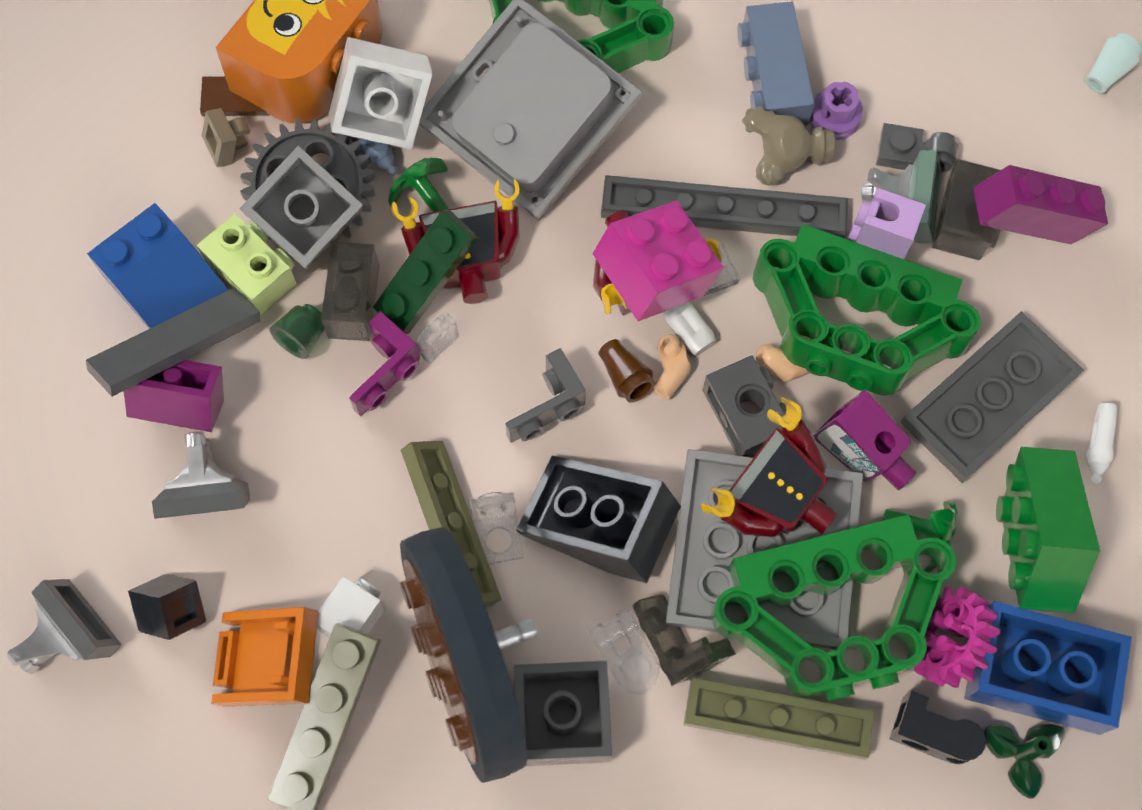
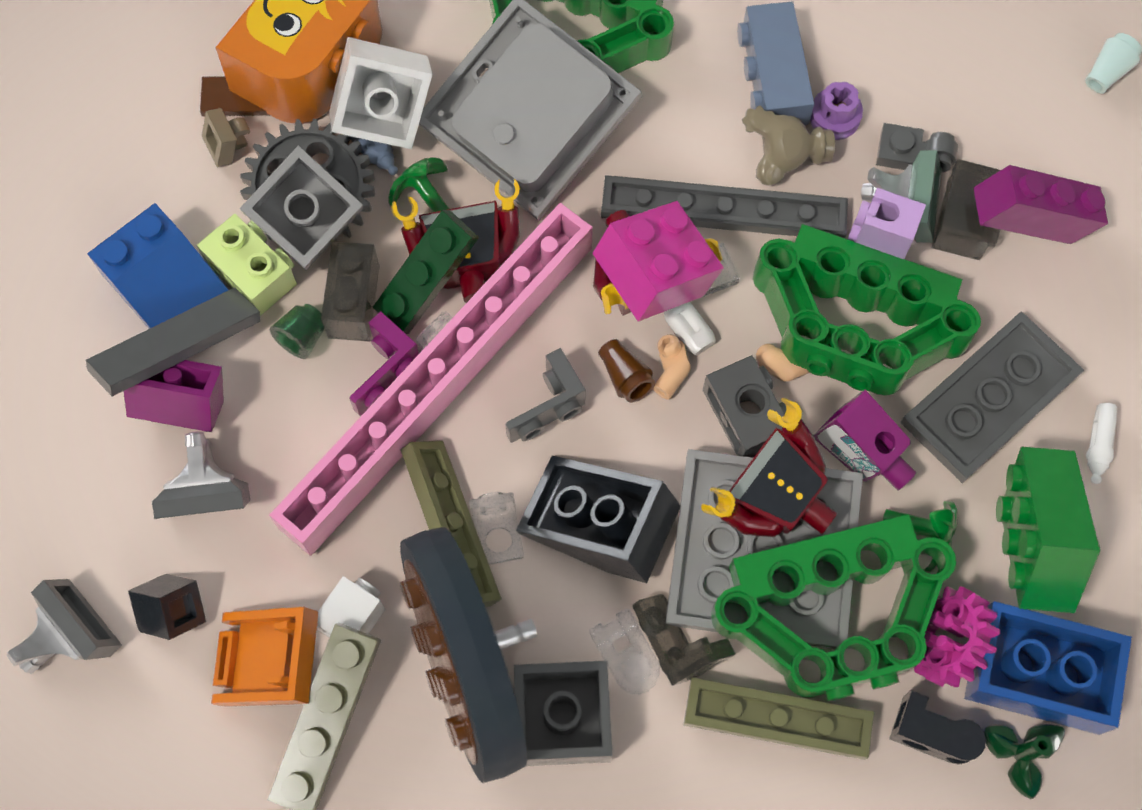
(432, 380): none -> bright pink brick

